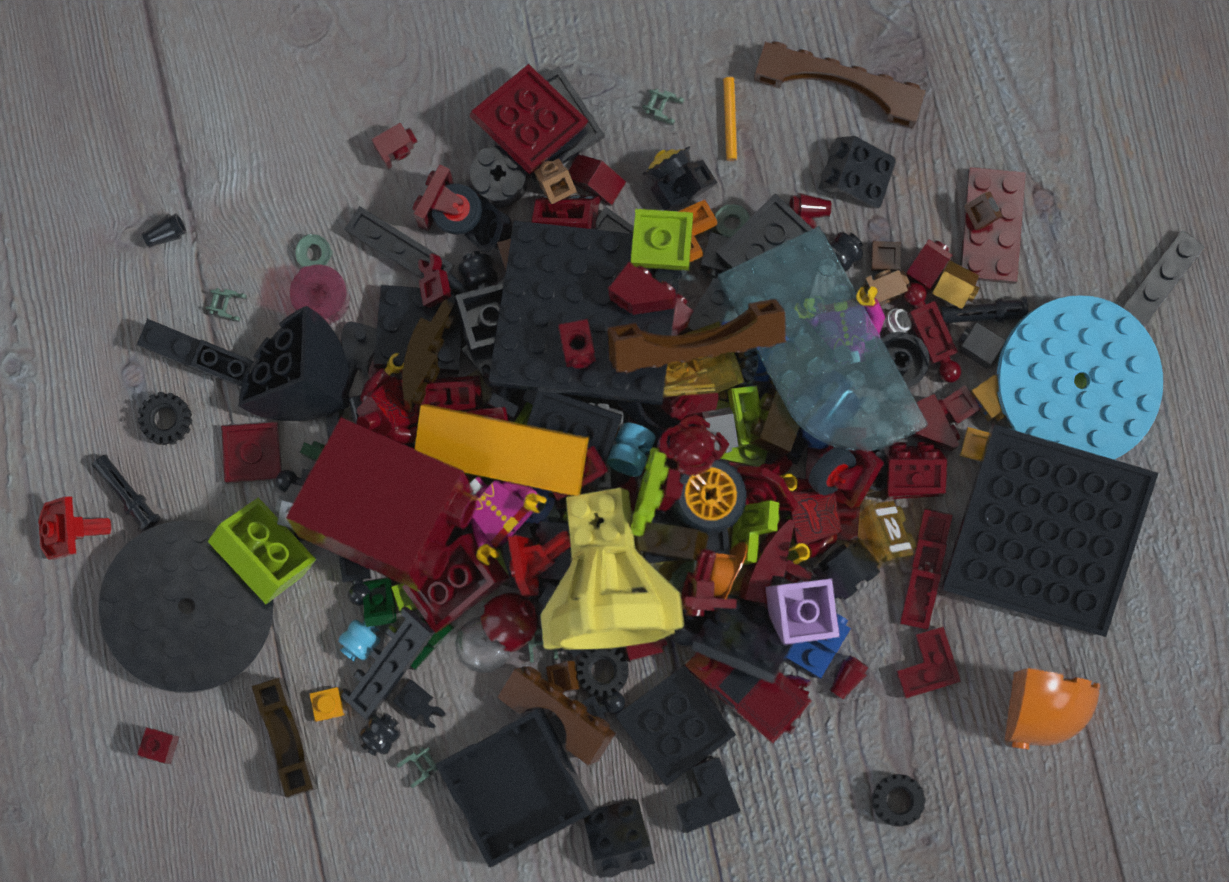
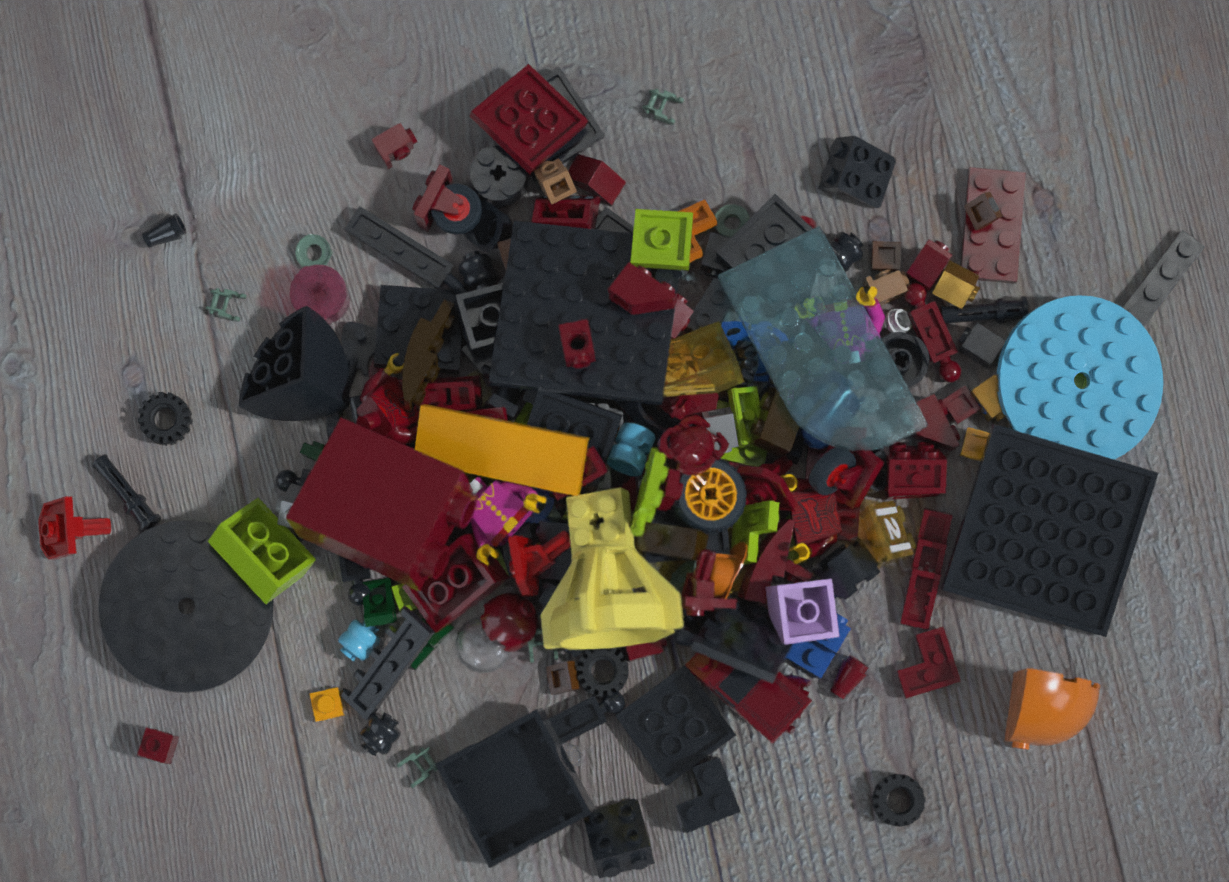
(194, 353): black slope -> none
(251, 452): dark red tile -> none
(285, 737): dark brown arch -> none
(416, 701): black plate -> none
(435, 284): dark red plate -> none
(585, 734): reddish brown arch -> none
(668, 165): black piece -> none
(685, 188): black slope -> none
(730, 118): light orange bar -> none
(756, 327): reddish brown arch -> none
(810, 206): dark red cone -> none
(896, 99): reddish brown arch -> none

